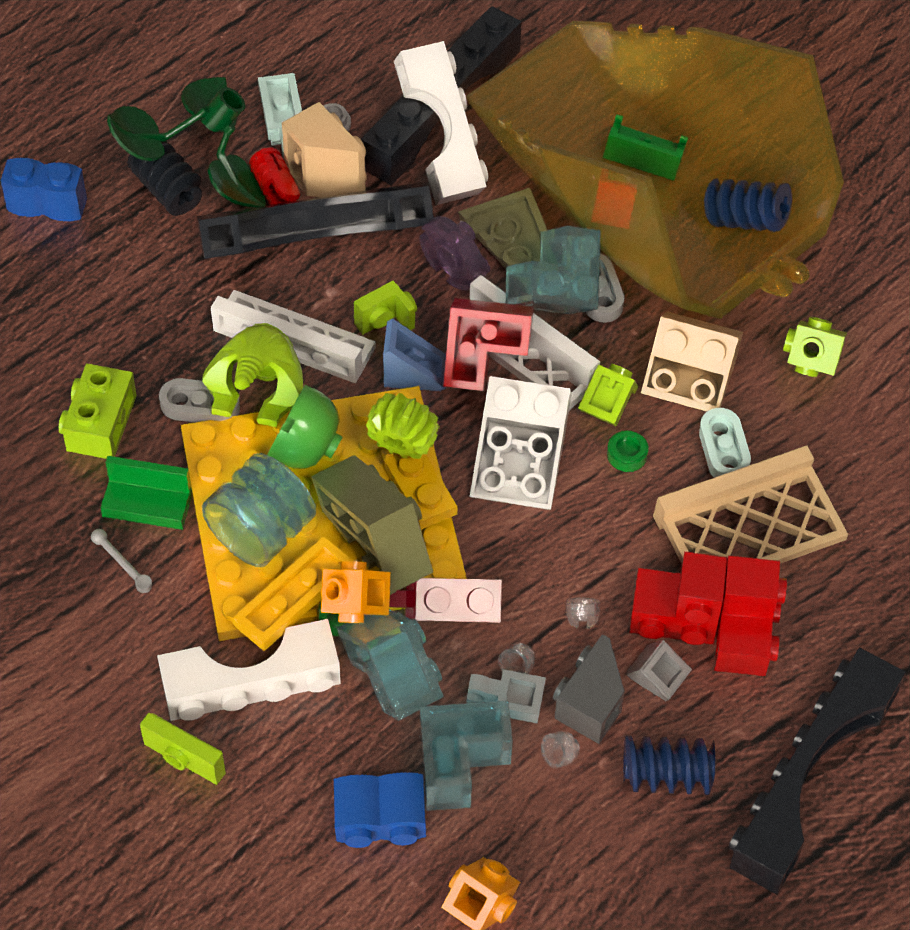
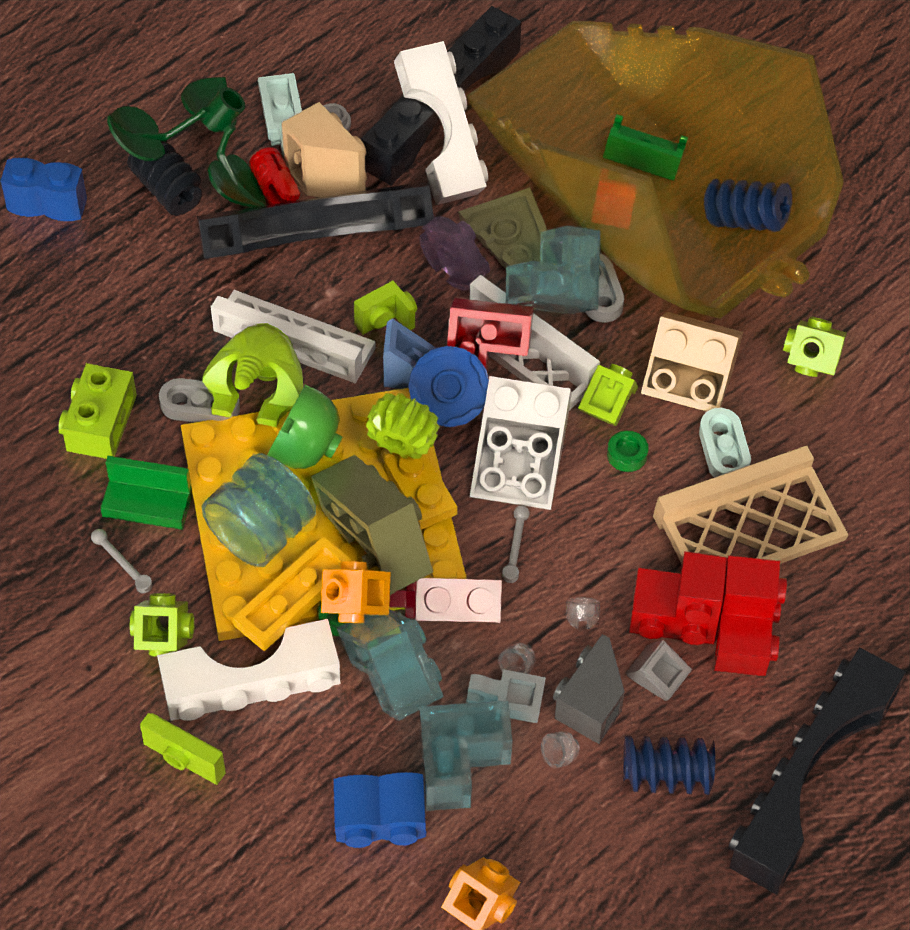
(148, 631): none -> lime brick
(450, 384): none -> blue tile
(510, 572): none -> light grey hinge

